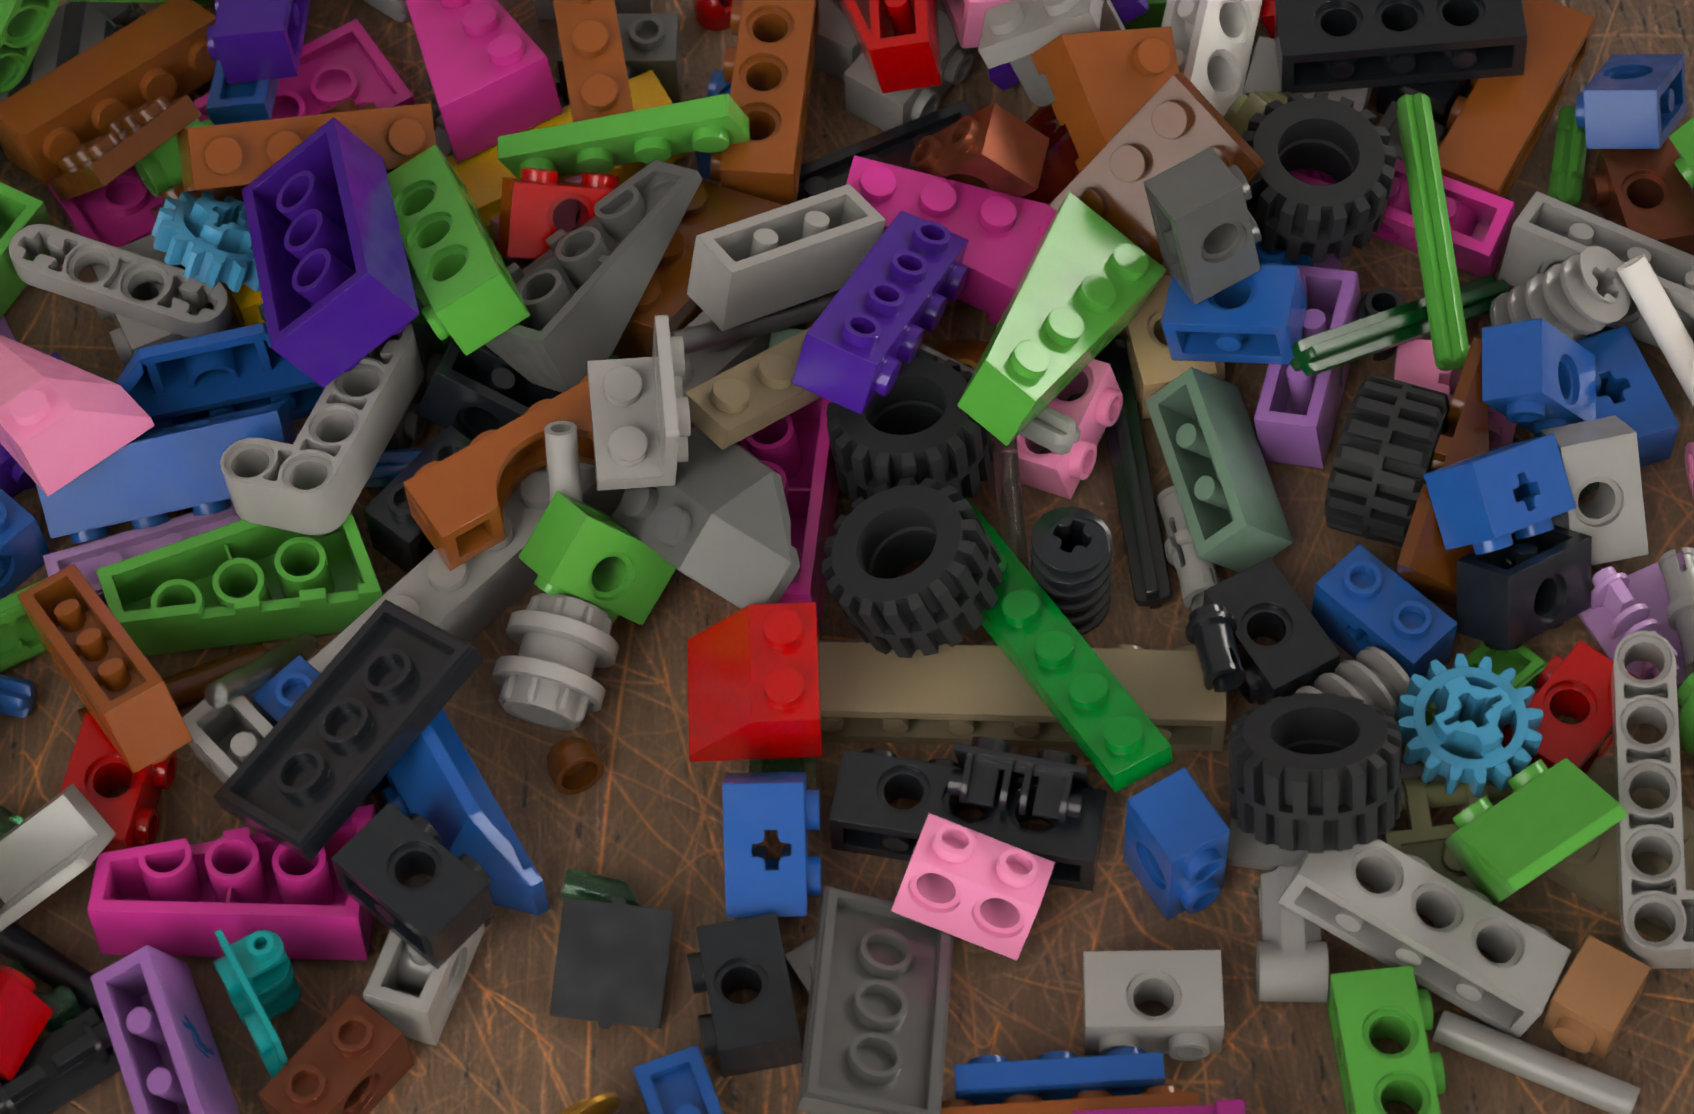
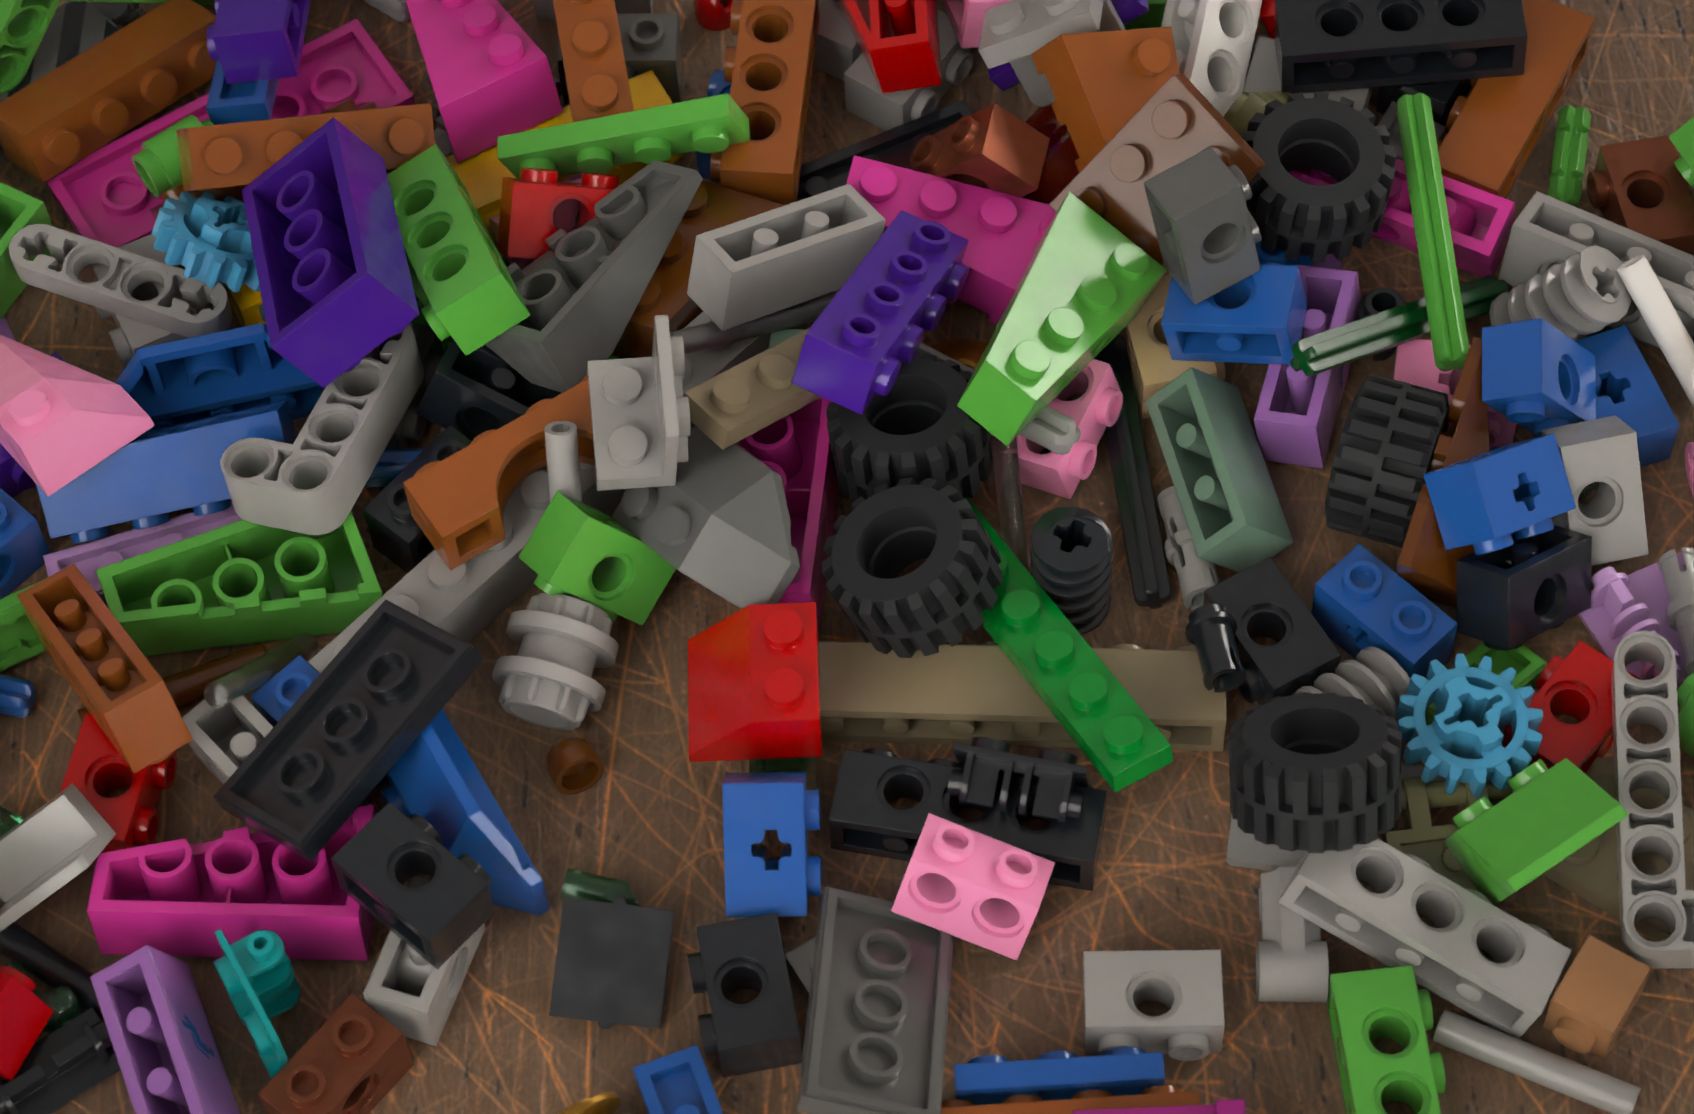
(125, 144): reddish brown plate -> none
(1176, 845): blue brick -> none
(1633, 101): blue brick -> none

